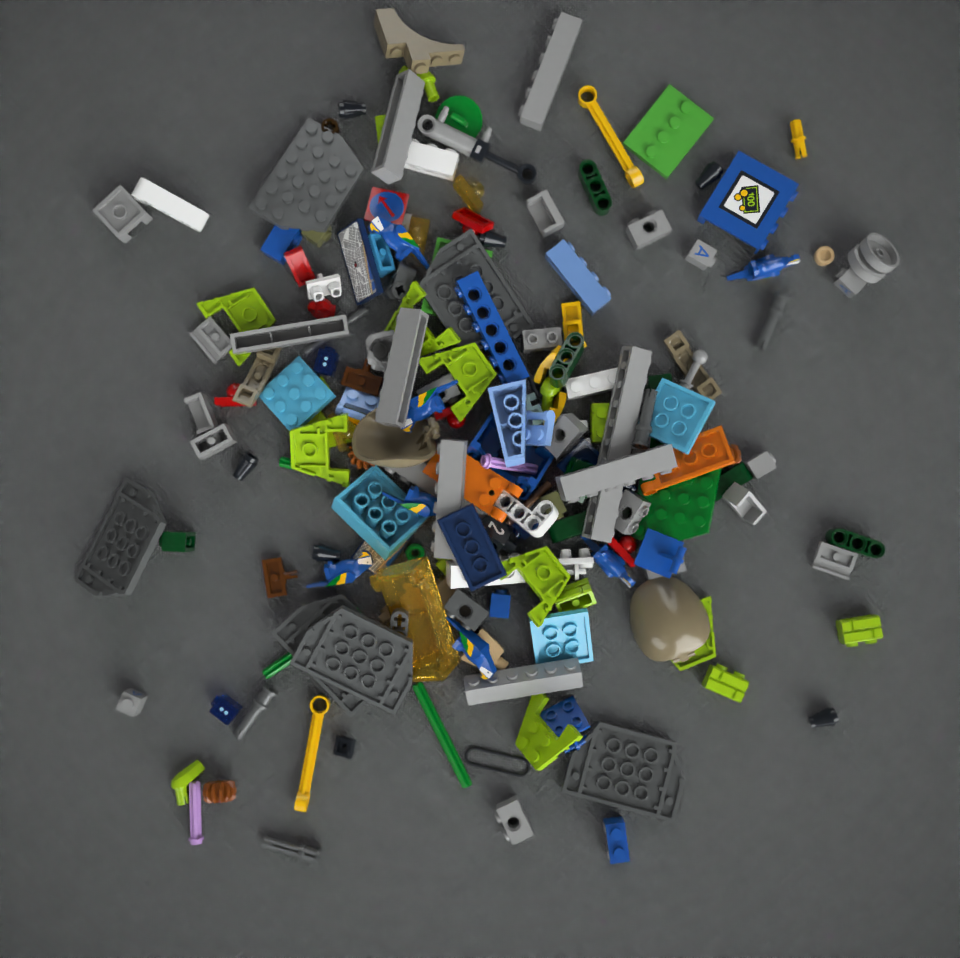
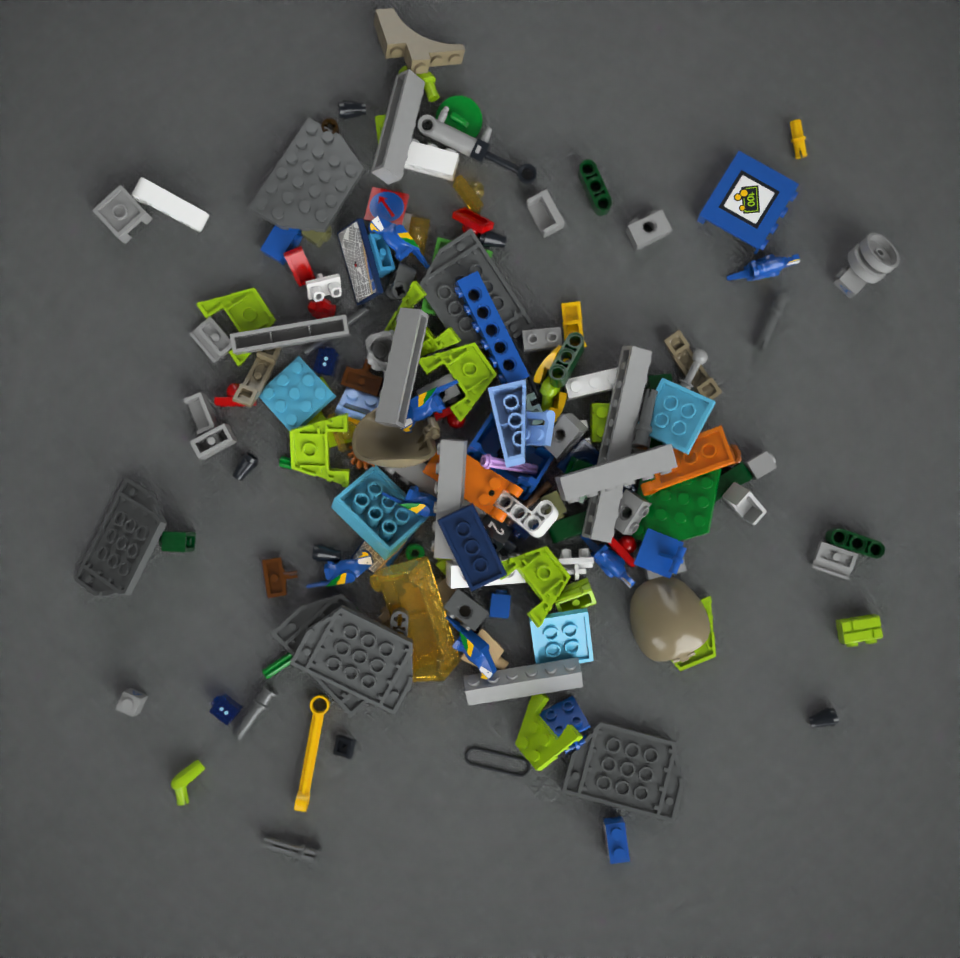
(195, 813): lavender axle -> none
(219, 791): dark orange gear -> none
(442, 734): green axle -> none
(518, 831): light grey brick -> none
(550, 72): light grey brick -> none
(577, 277): medium blue brick -> none
(632, 173): yellow piece -> none
(668, 131): bright green plate -> none
(701, 255): light grey brick -> none
(709, 175): black cone -> none
(725, 683): lime brick -> none
(824, 256): tan tile -> none

